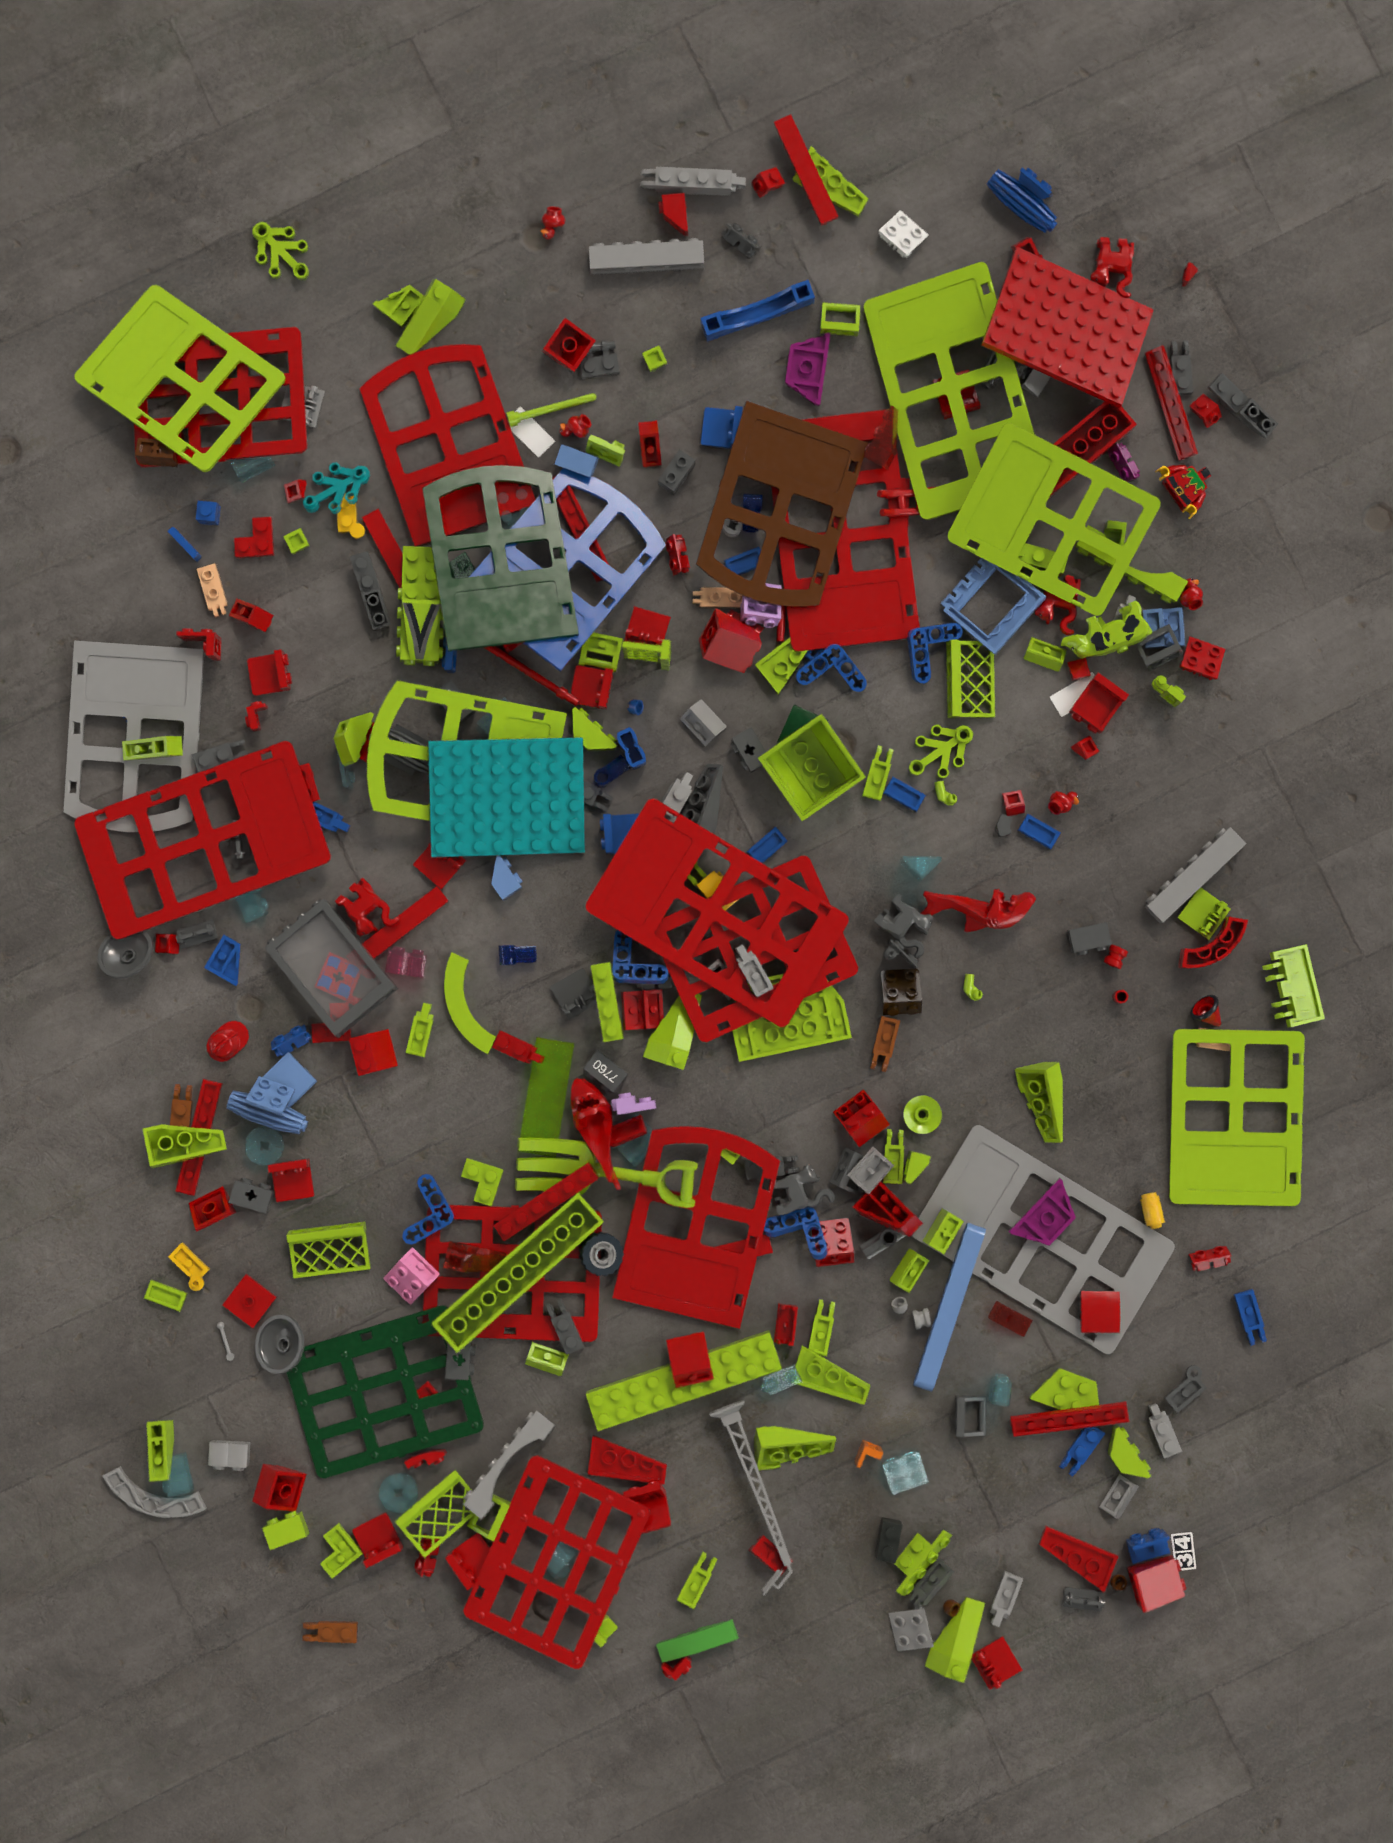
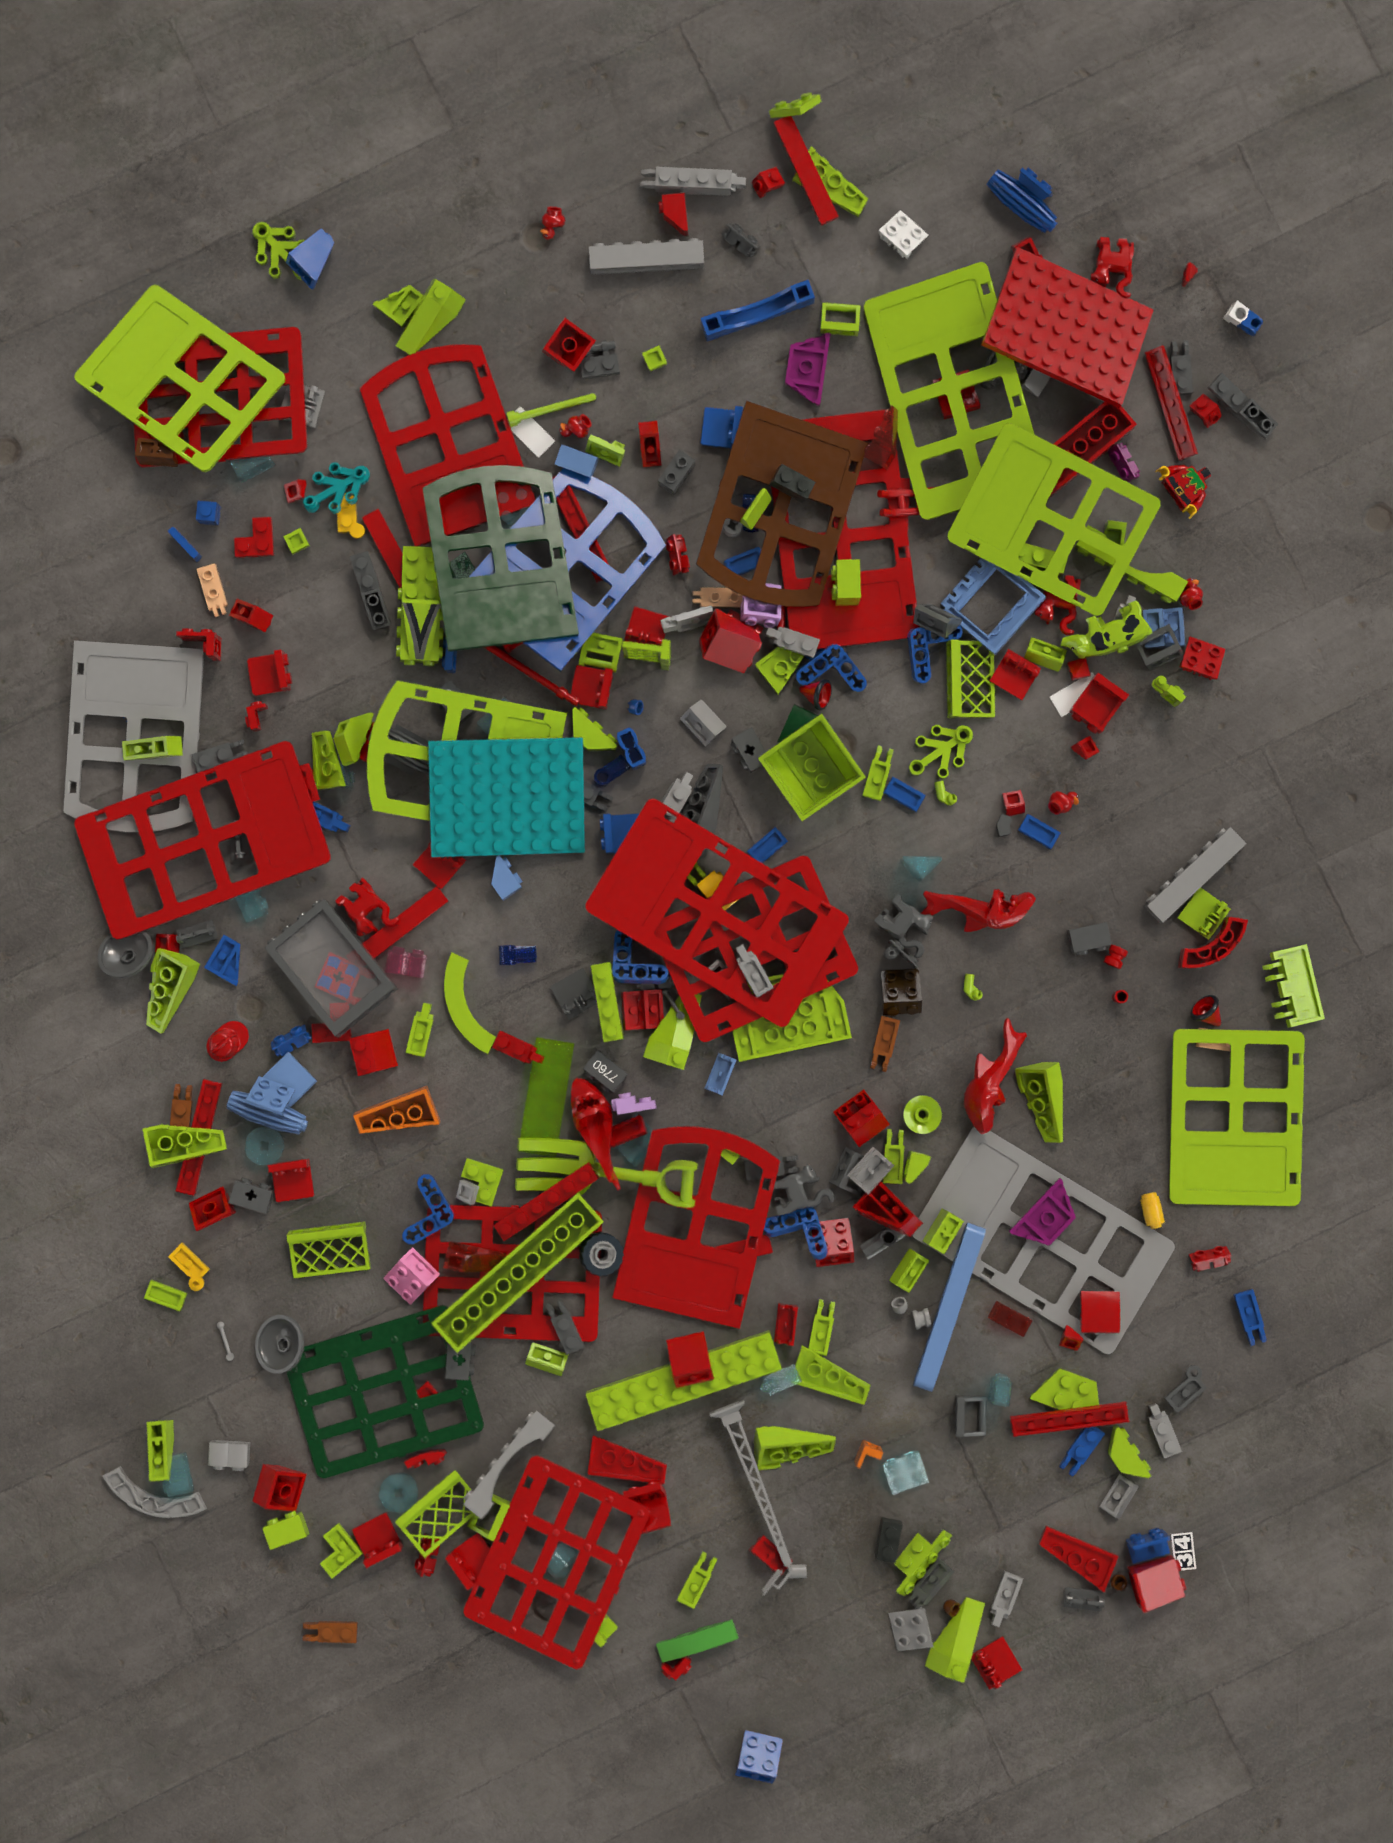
(170, 982): none -> lime wedge
(249, 1301): red plate -> none
(310, 257): none -> slope
(325, 762): none -> lime wing
(400, 1112): none -> orange wedge
(467, 1192): none -> light grey tile
(680, 1015): none -> dark grey hinge
(687, 620): none -> light grey hinge
(720, 1073): none -> medium blue hinge
(756, 509): none -> lime slope
(759, 1757): none -> bracket
(792, 483): none -> pearl dark grey brick
(794, 641): none -> light grey hinge
(795, 107): none -> lime plate
(798, 1571): none -> light grey hinge
(818, 693): none -> red hat
(847, 582): none -> lime brick
(936, 619): none -> dark grey tile
(984, 1087): none -> red piece
(1015, 674): none -> red hinge
(1071, 1339): none -> red slope
(1243, 318): none -> leg

